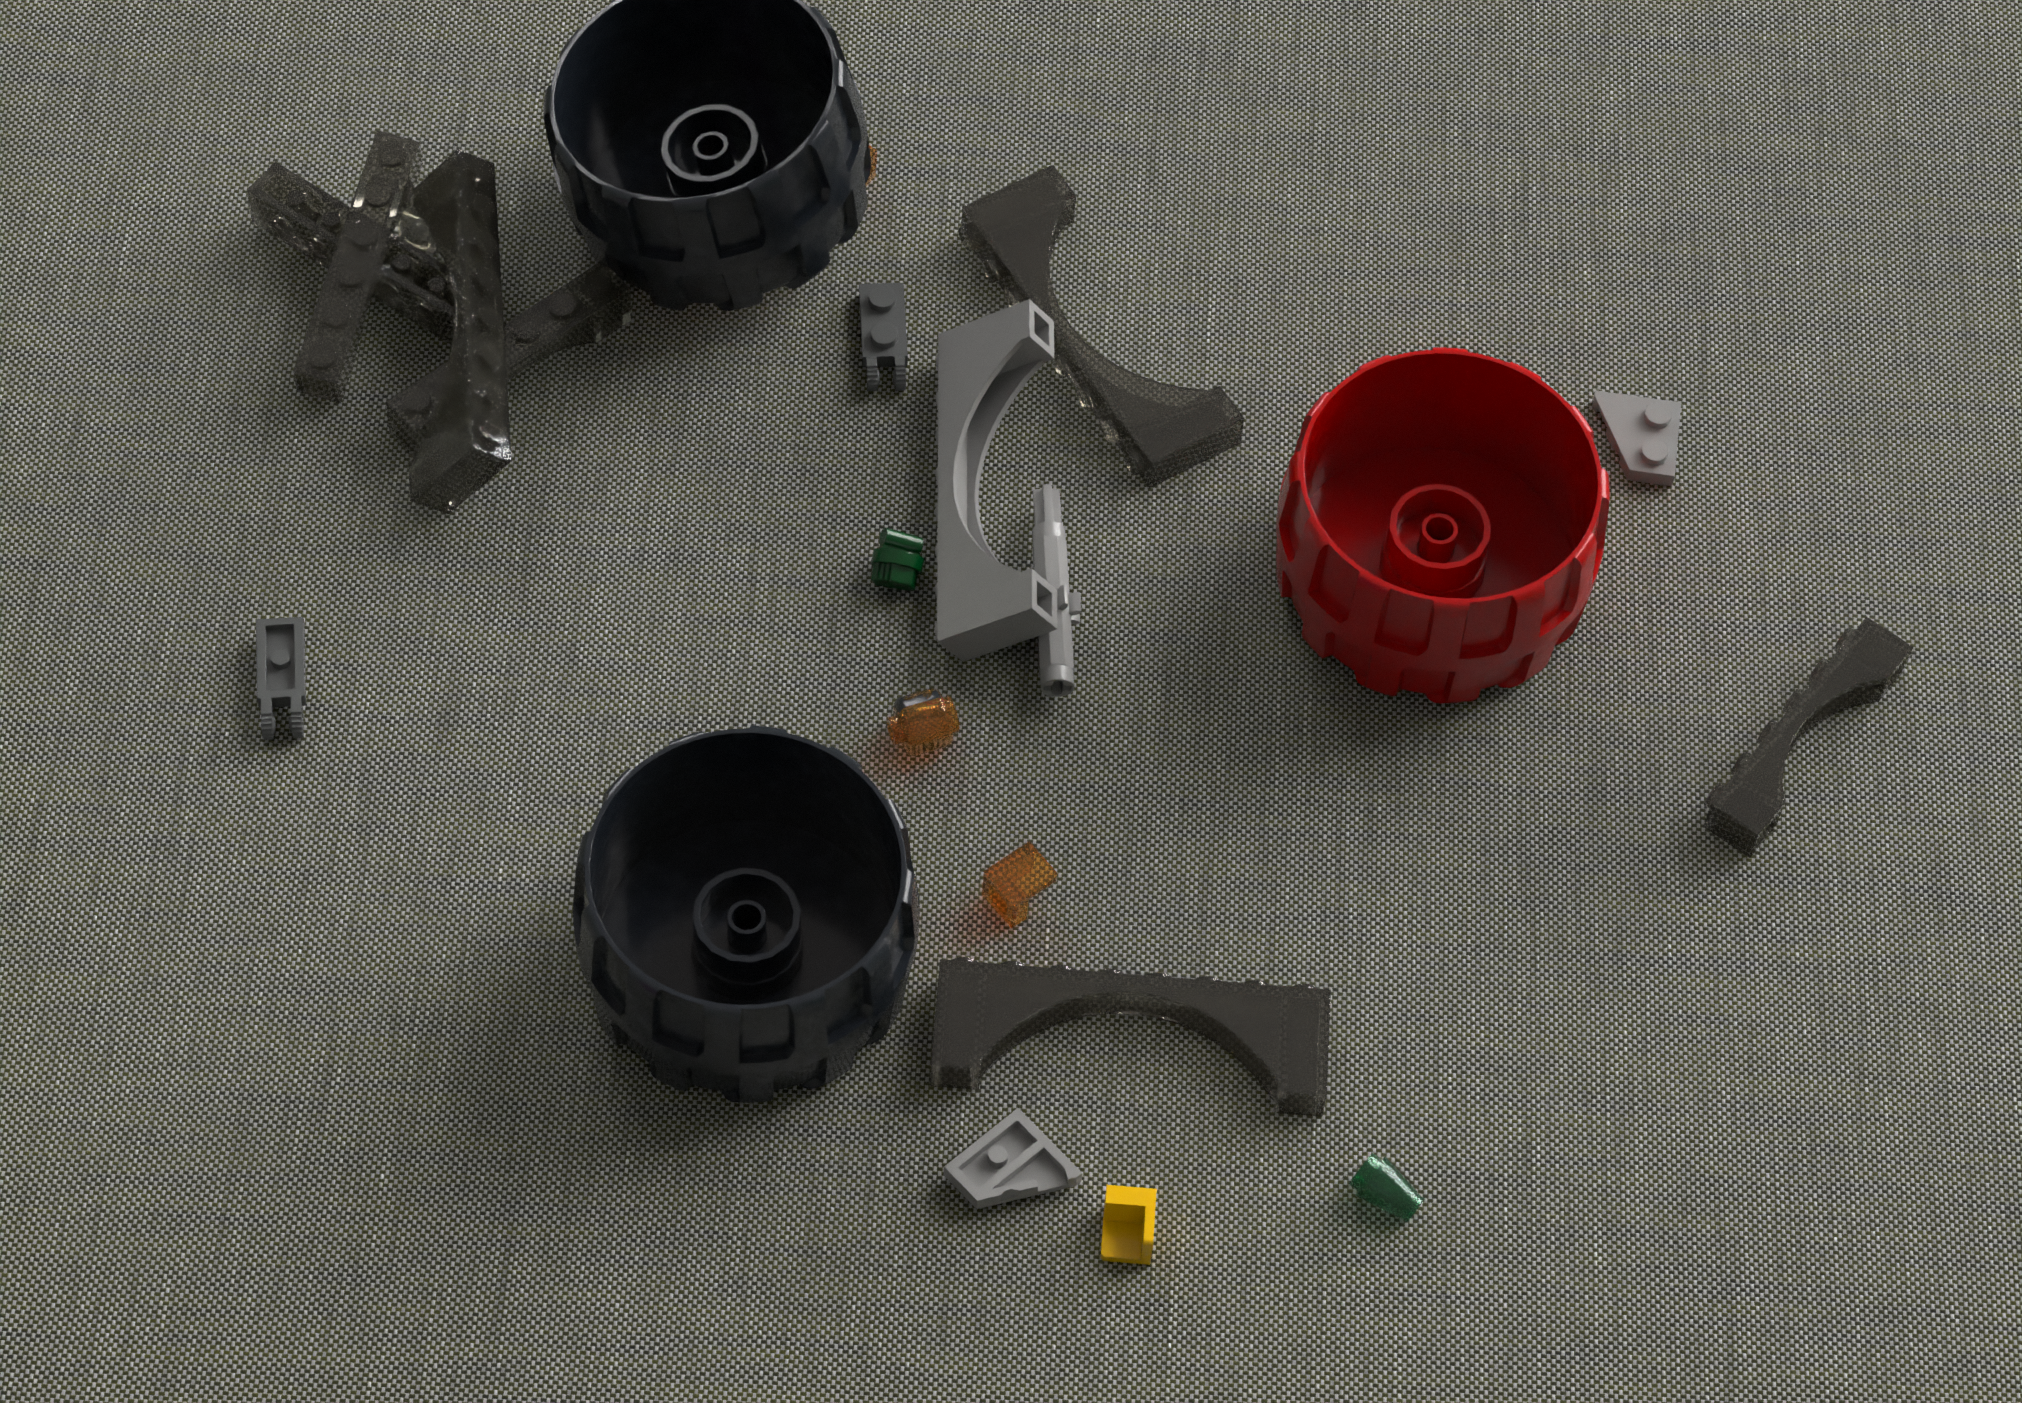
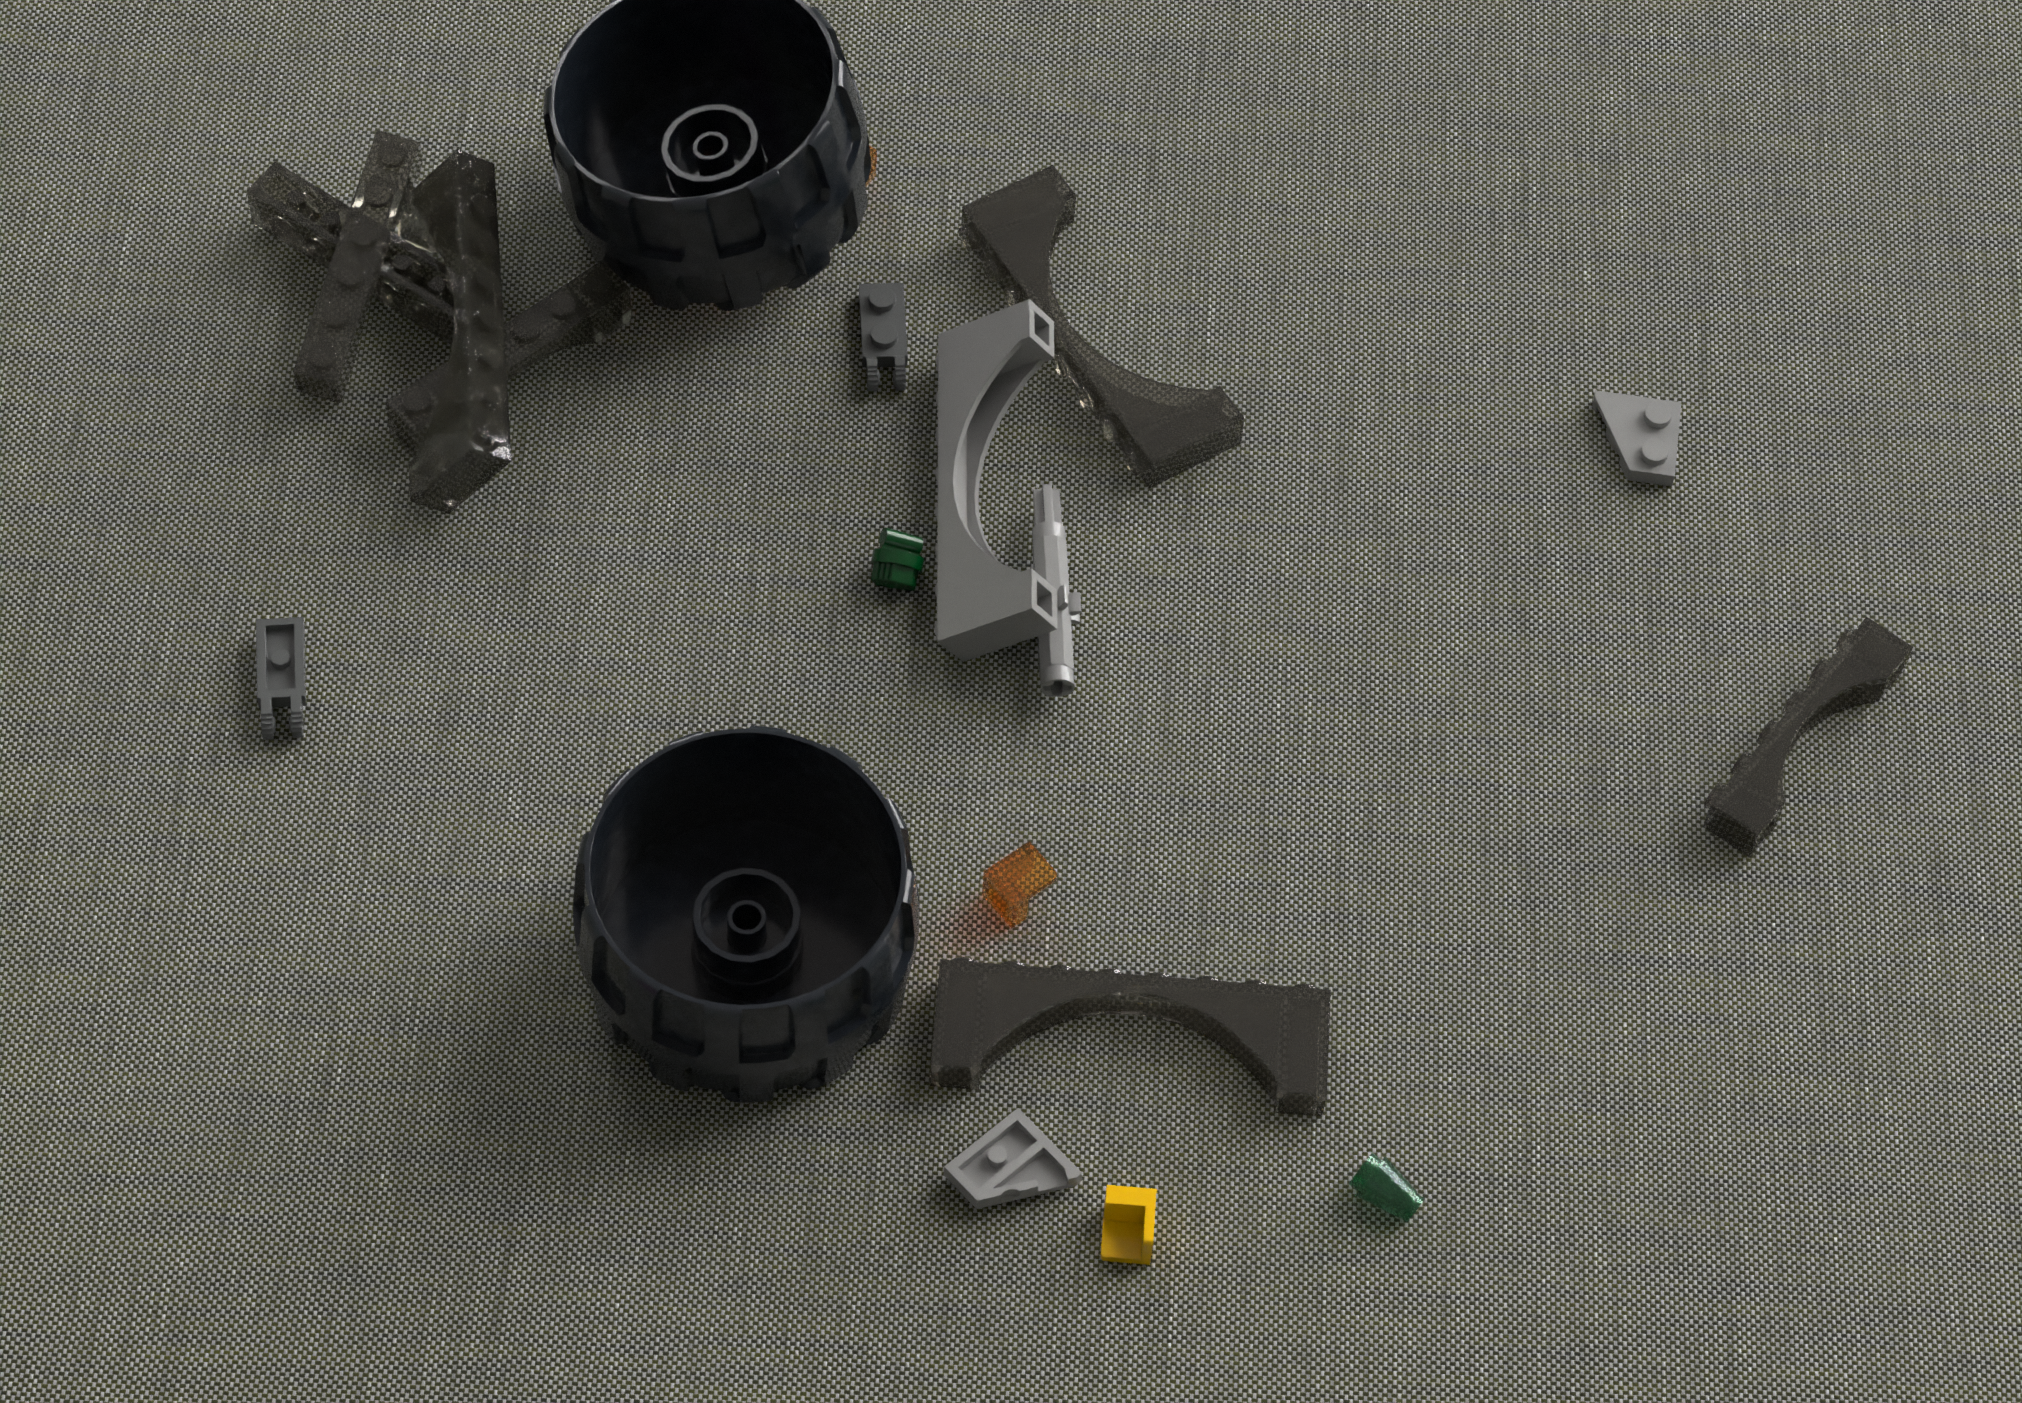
(923, 722): clear orange head -> none
(1441, 523): red wheel -> none

